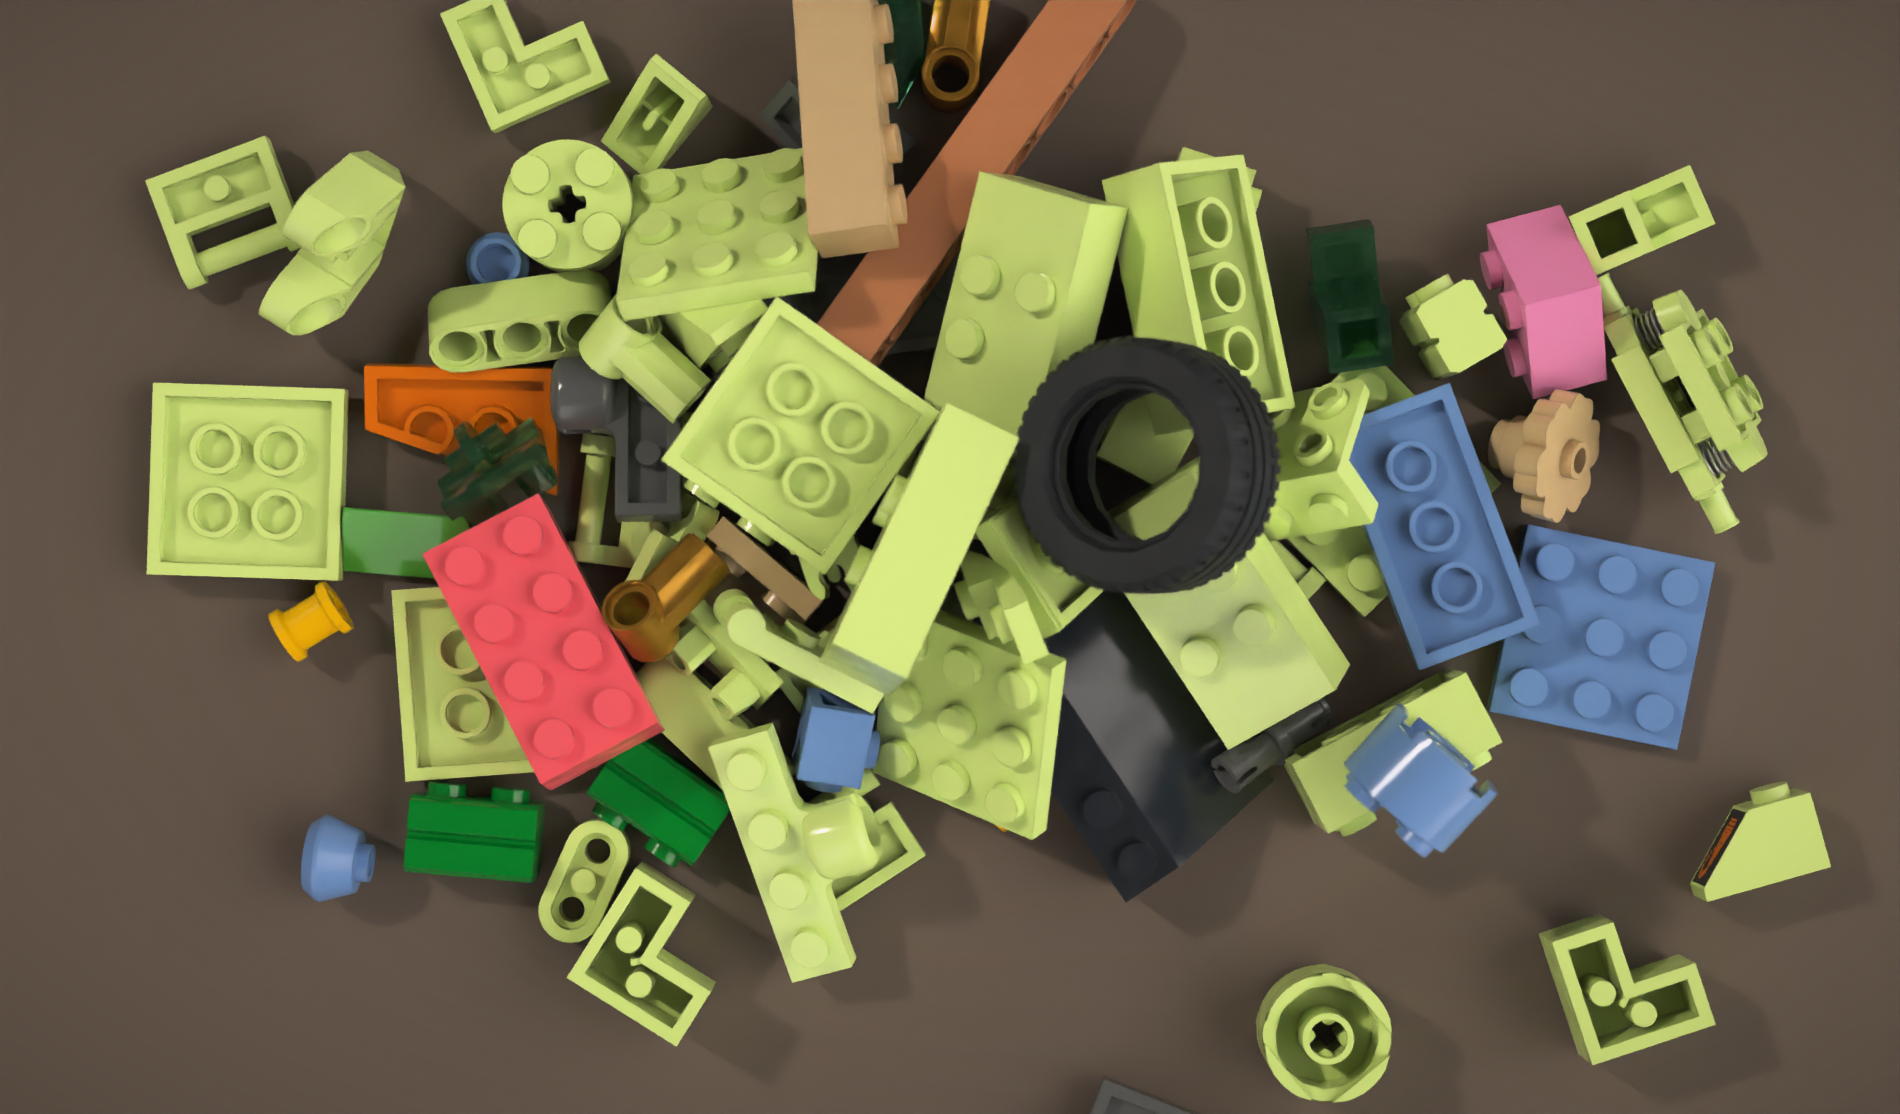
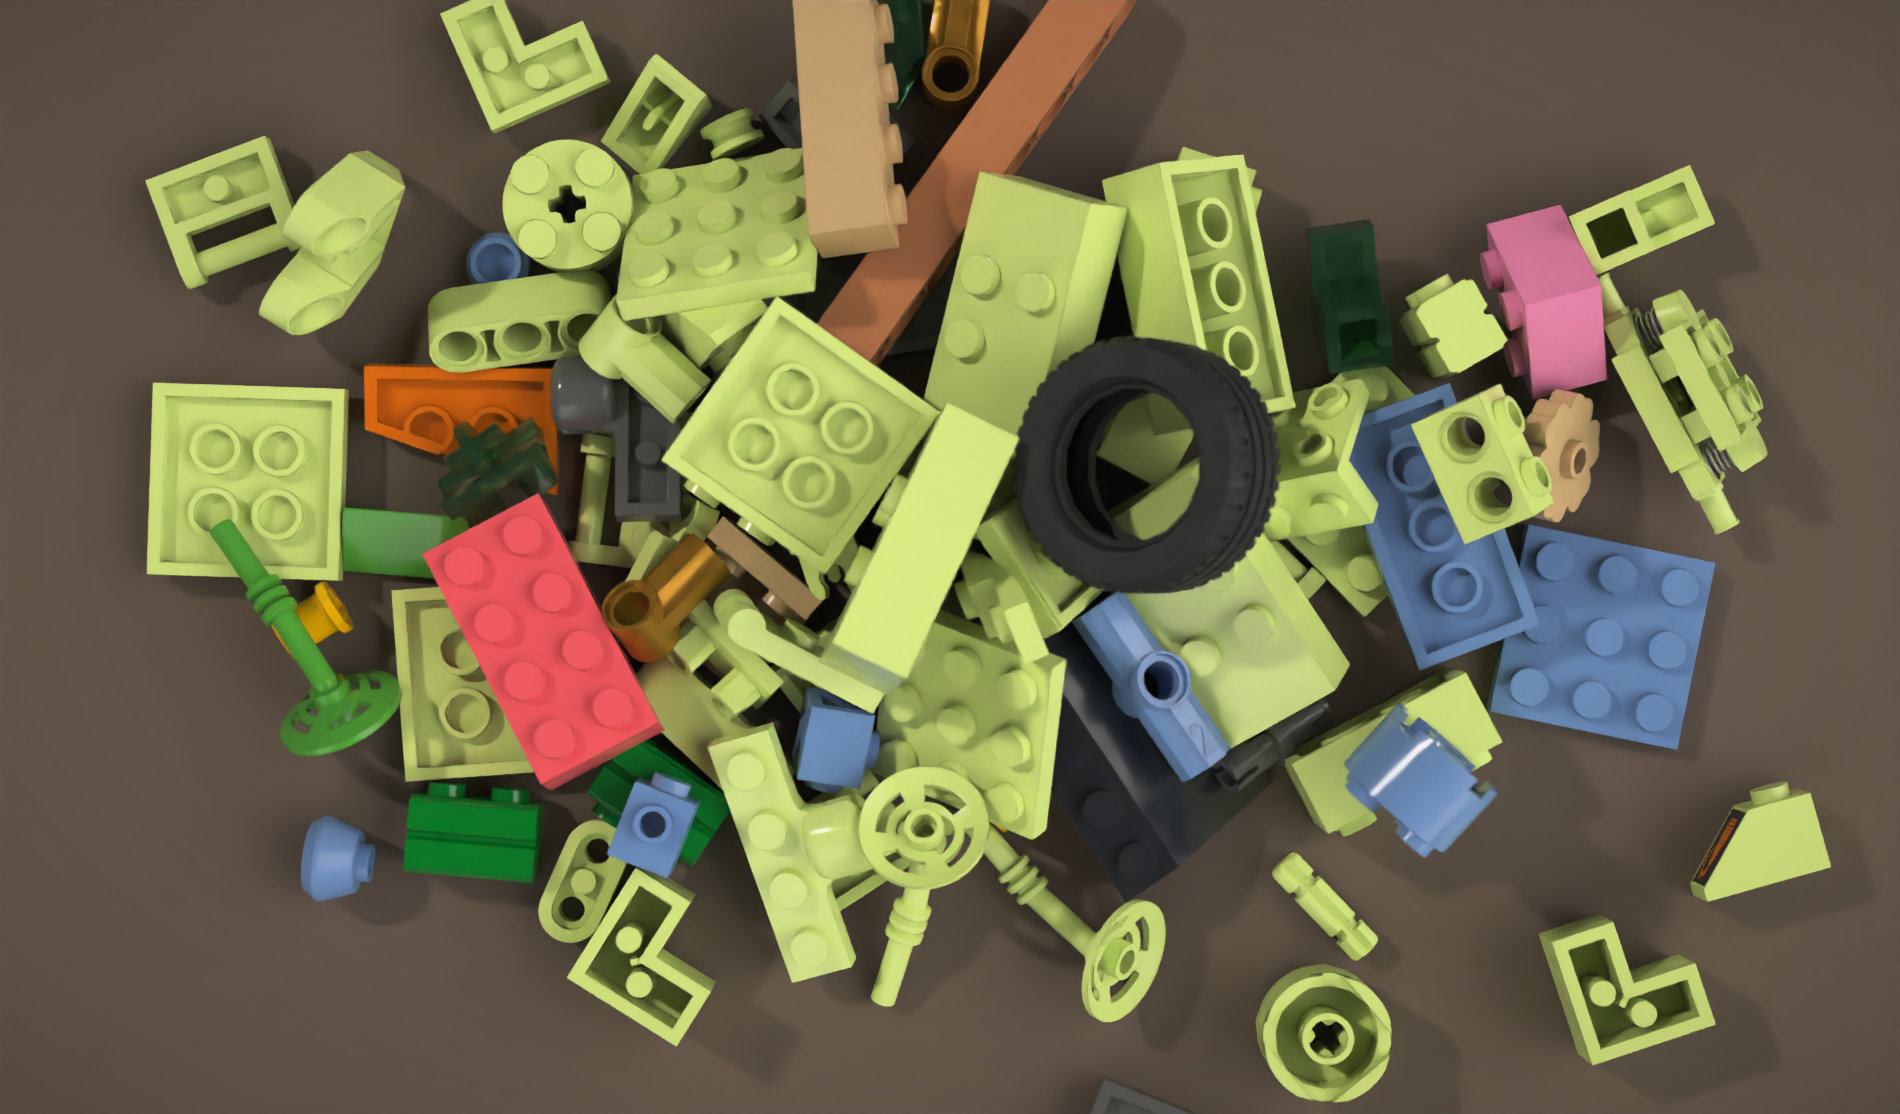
(329, 691): none -> bright green dish
(654, 824): none -> medium blue brick
(732, 134): none -> yellowish green bush
(921, 846): none -> yellowish green dish
(1105, 952): none -> yellowish green dish
(1175, 717): none -> medium blue piece
(1325, 906): none -> yellowish green axle
(1467, 469): none -> yellowish green brick

